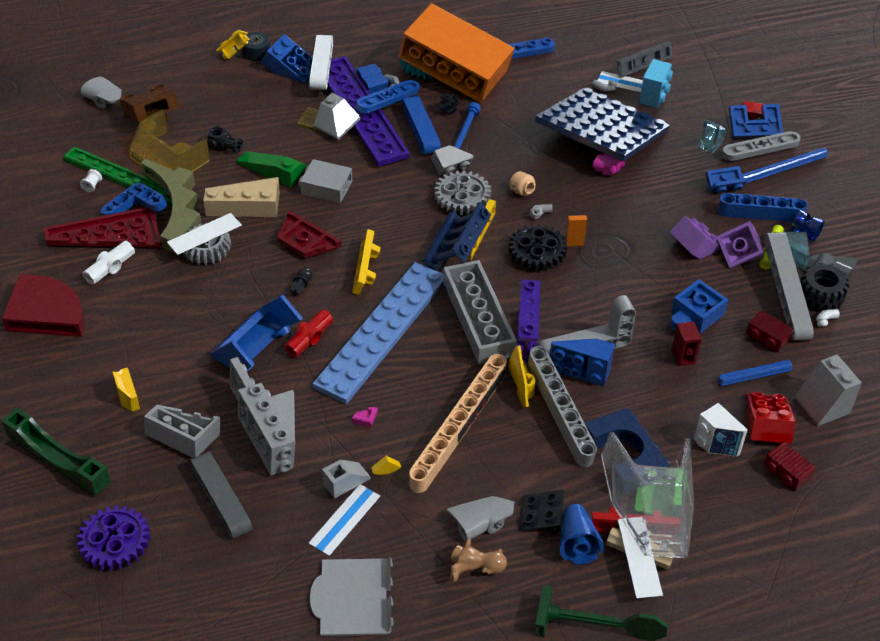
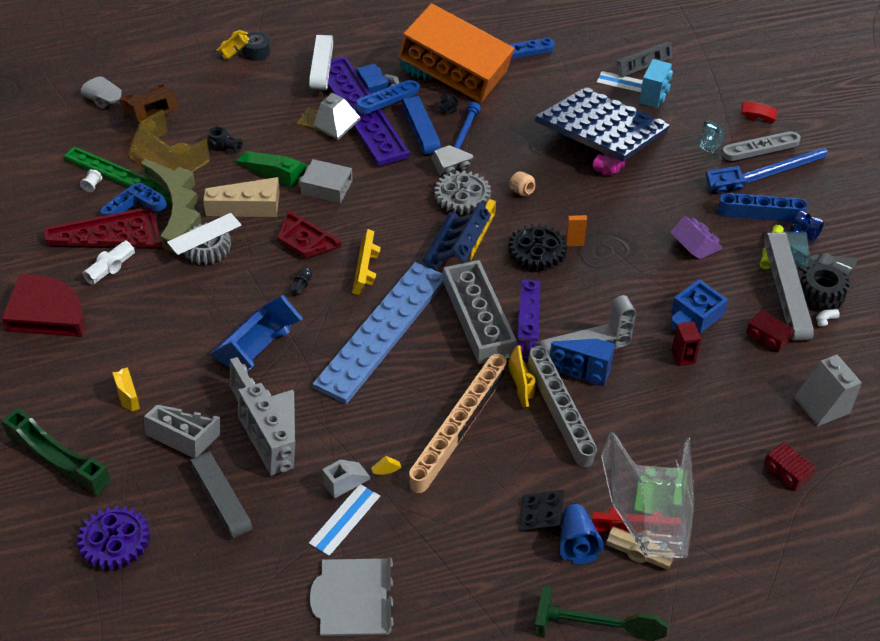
(288, 60): blue slope -> none
(308, 333): red piece -> none
(365, 417): dark pink tile -> none
(470, 559): medium nougat animal -> none
(481, 516): light grey panel -> none
(538, 210): light grey arm -> none
(604, 87): light grey arm -> none
(628, 431): dark blue arch -> none
(641, 567): white sticker -> none
(720, 432): white slope -> none
(740, 244): medium lavender slope -> none
(744, 128): blue plate -> none
(754, 372): blue axle -> none
(770, 418): red slope -> none

